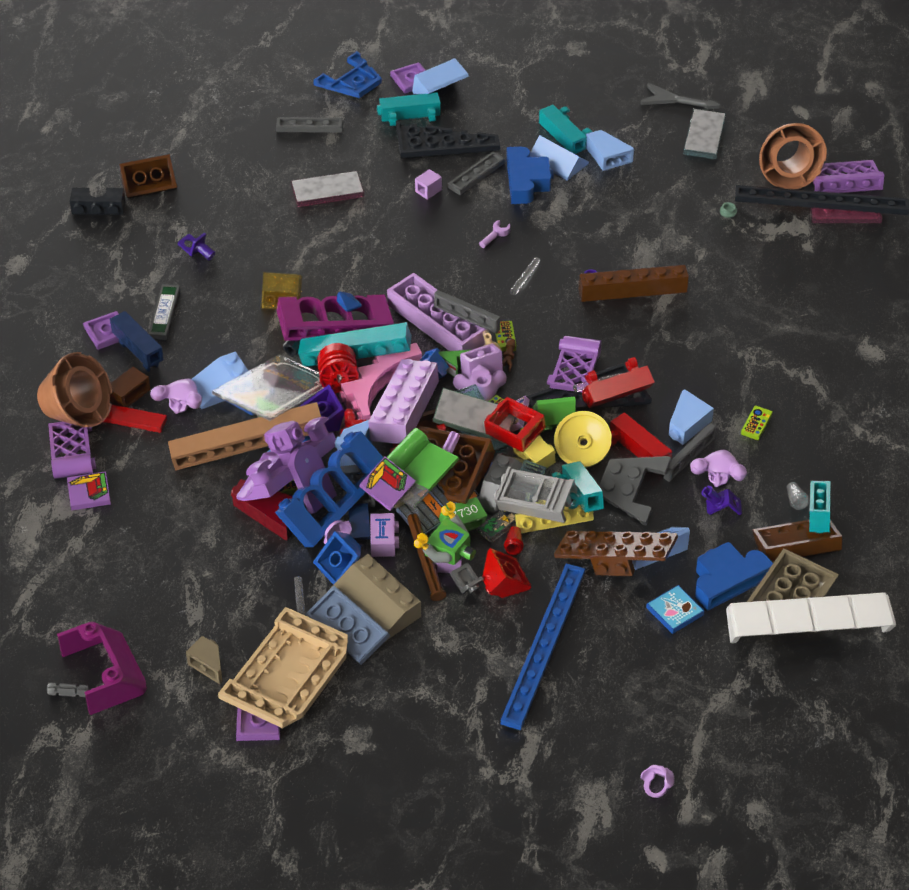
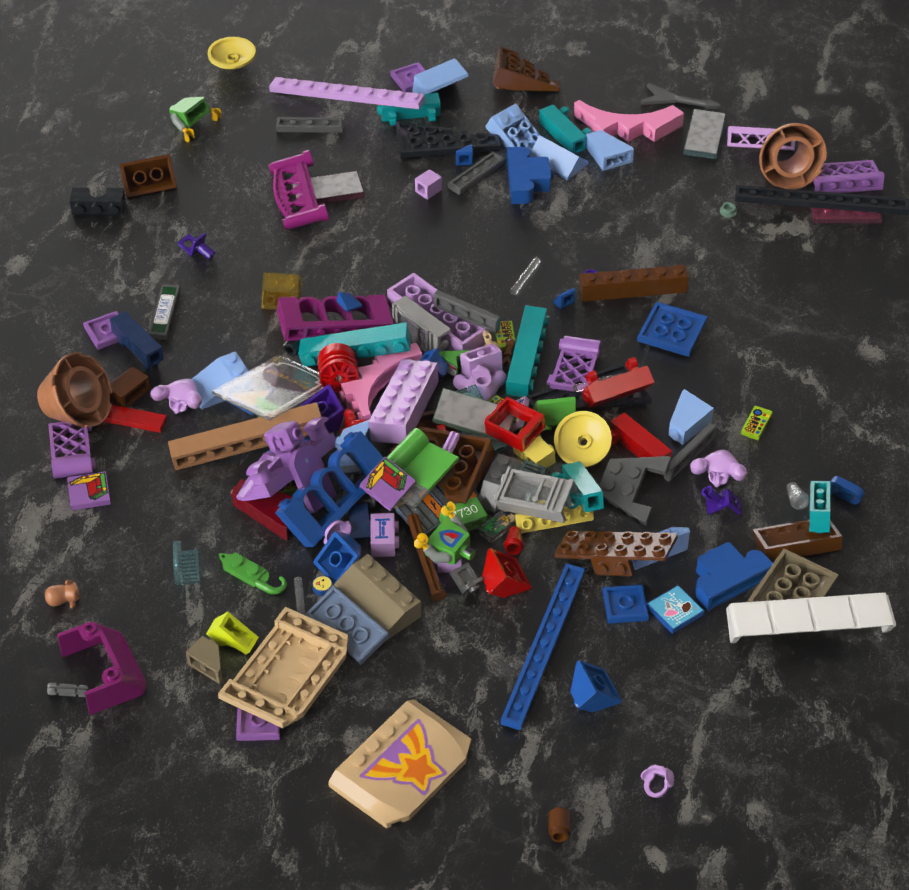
(60, 594): none -> nougat animal
(185, 565): none -> clear light blue panel
(190, 111): none -> bright green torso
(230, 632): none -> neon yellow arch
(231, 53): none -> light yellow dish
(250, 573): none -> bright green plate
(311, 210): none -> magenta piece
(321, 585): none -> tile
(347, 93): none -> lavender plate
(353, 83): blue wing -> none
(402, 764): none -> tan slope
(423, 326): none -> light grey door
(464, 156): none -> blue slope
(497, 231): lavender piece -> none
(513, 128): none -> light blue slope
(520, 74): none -> reddish brown slope
(527, 351): none -> teal brick
(559, 824): none -> reddish brown brick
(565, 299): none -> blue slope
(593, 688): none -> blue slope
(625, 604): none -> blue tile
(630, 126): none -> bright pink arch
(672, 329): none -> blue plate
(745, 132): none -> lavender fence
(846, 490): none -> blue beam

